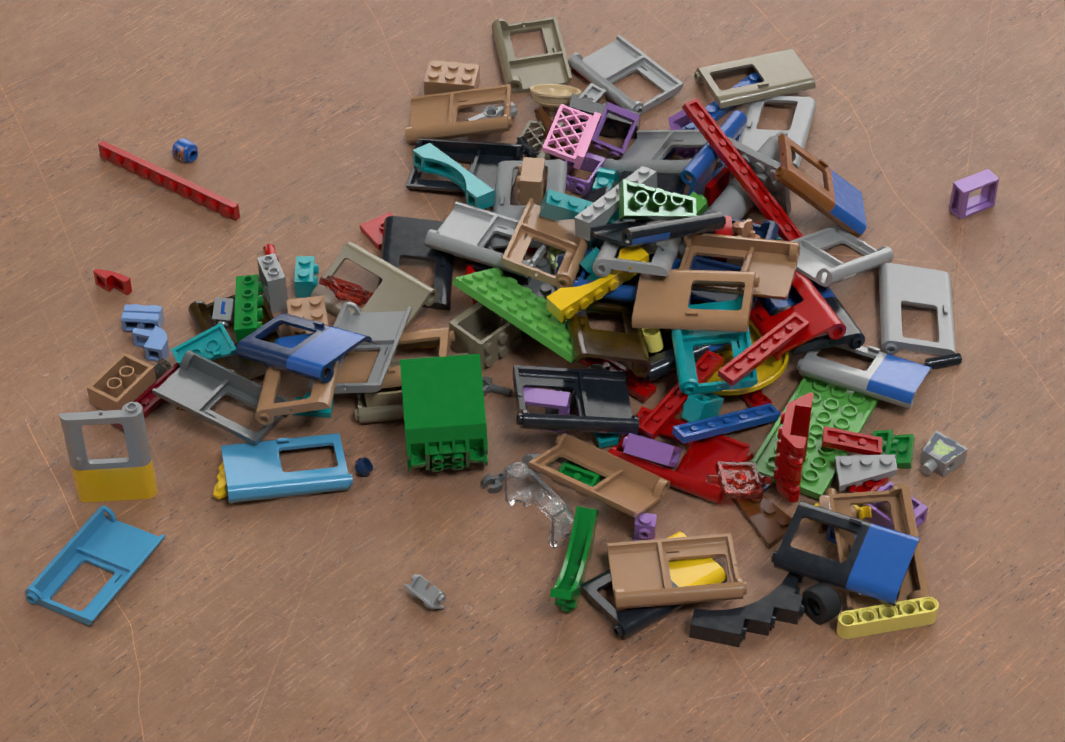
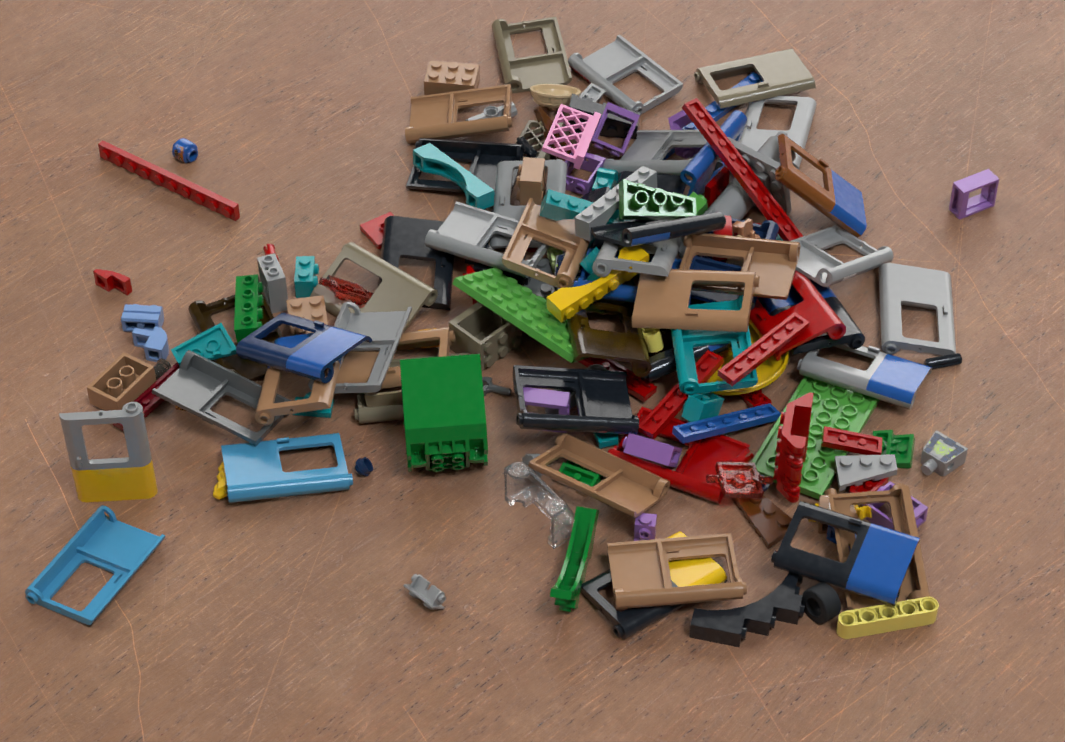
(224, 311): light grey brick -> none
(495, 480): dark grey bar -> none

